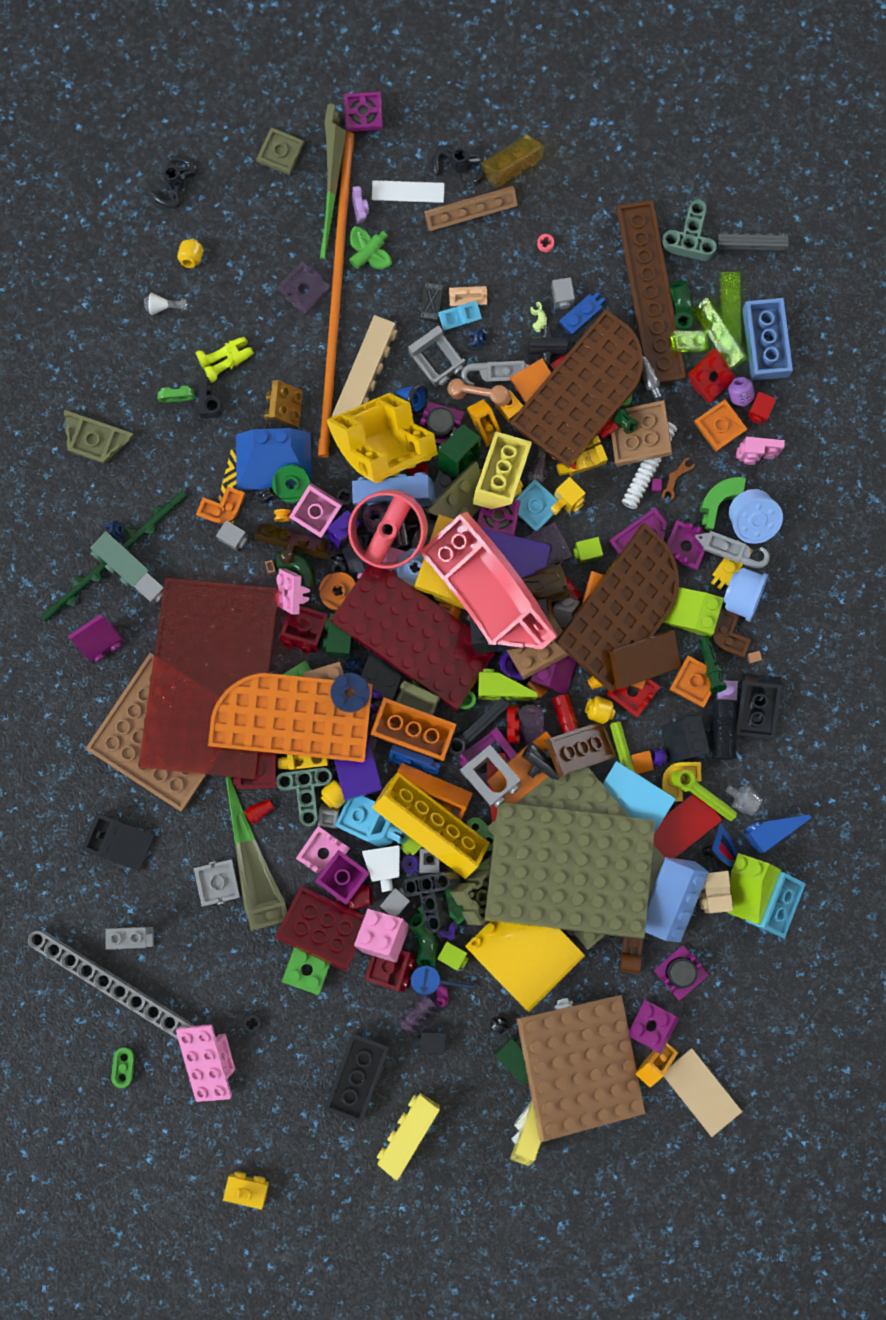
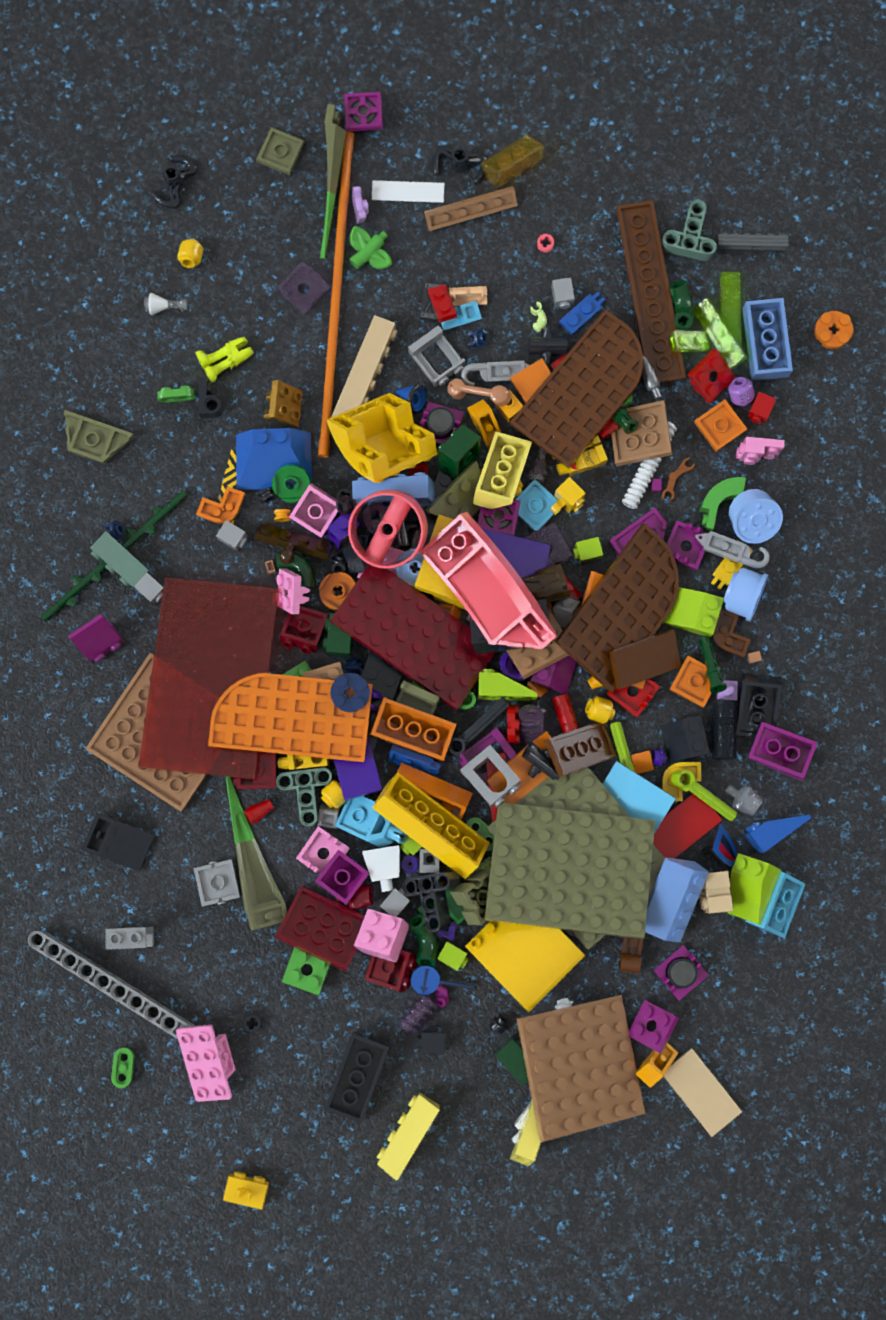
(345, 504): none -> black plate
(442, 303): none -> red plate
(782, 751): none -> magenta slope
(841, 322): none -> orange plate

